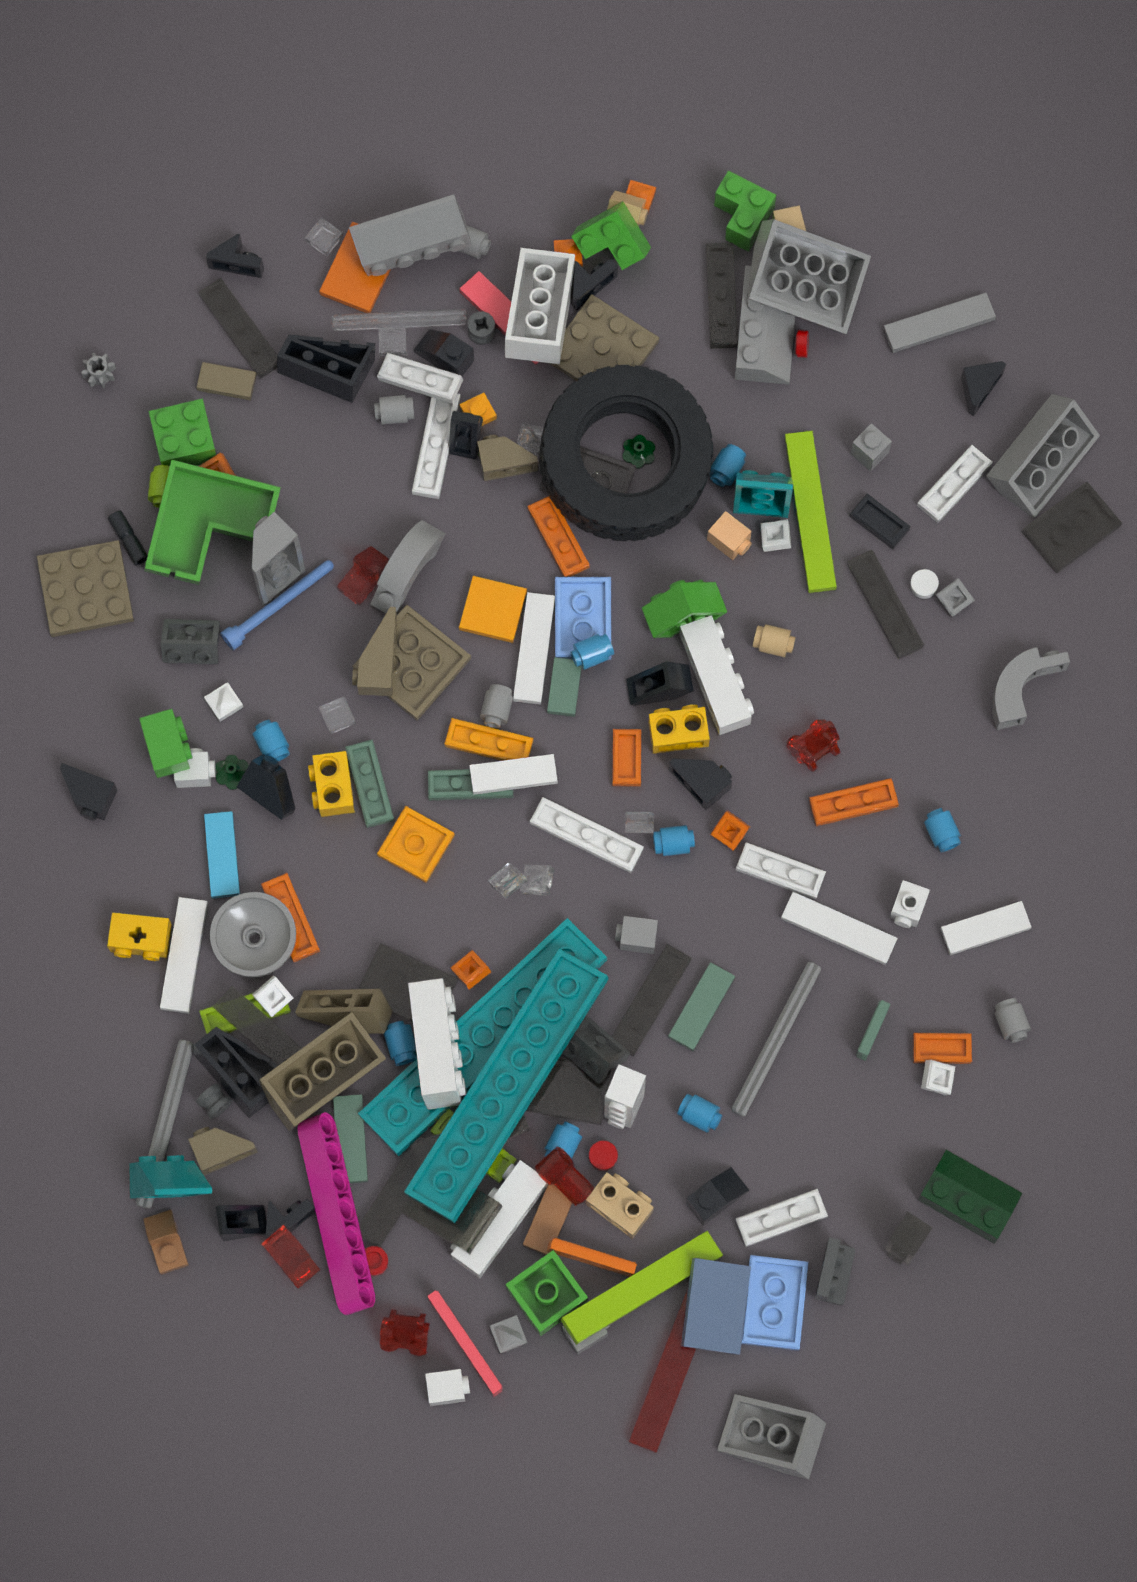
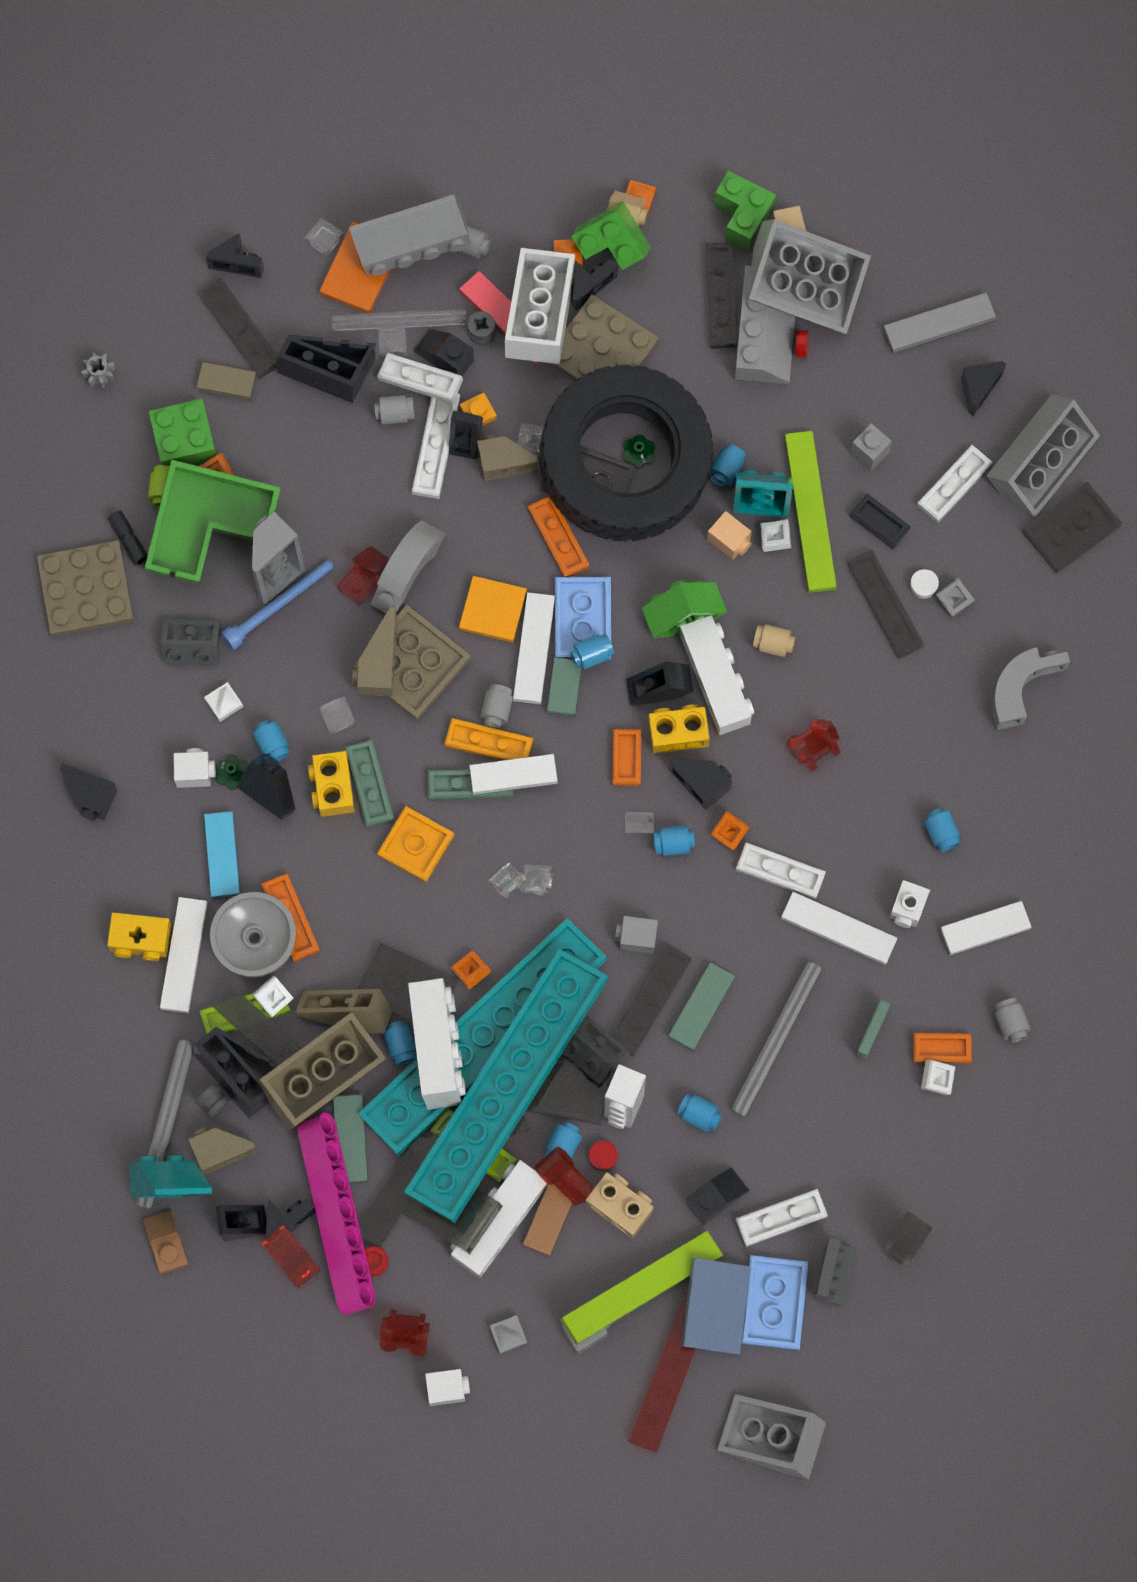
(165, 743): bright green brick -> none
(465, 1343): coral tile -> none
(546, 1292): bright green brick -> none
(586, 835): white tile -> none
(592, 1257): orange tile -> none
(853, 802): orange tile -> none
(970, 1196): dark green slope -> none

